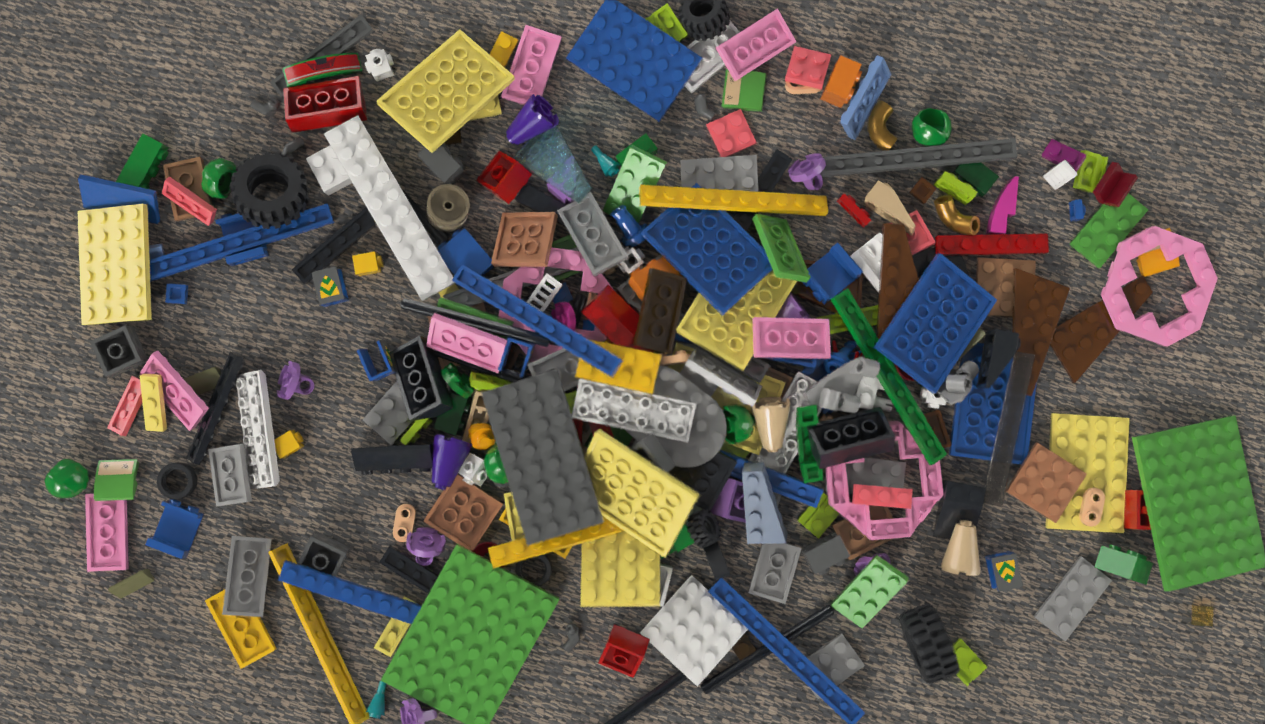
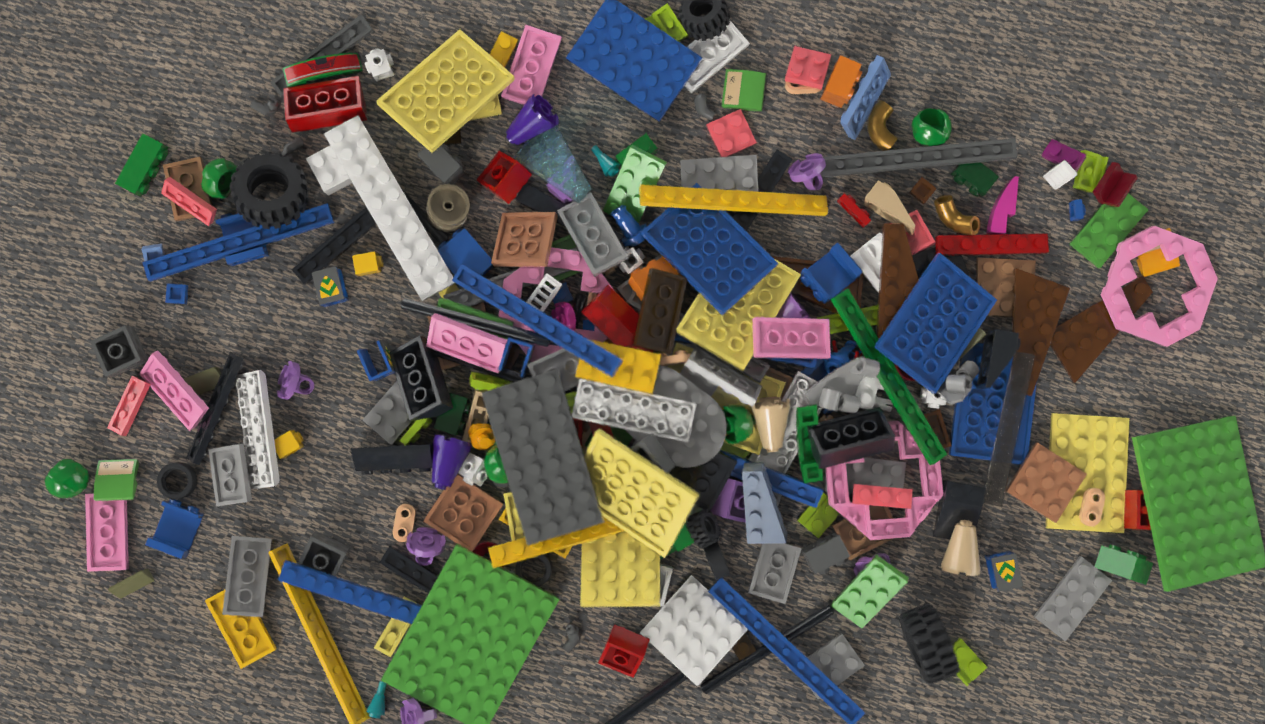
(102, 193): blue tile -> none
(114, 264): light yellow plate -> none
(153, 402): light yellow plate -> none
(458, 382): green tile -> none
(755, 44): bright pink plate -> none
(781, 248): bright green plate -> none
(957, 189): lime plate -> none
(1202, 615): clear yellow tile -> none

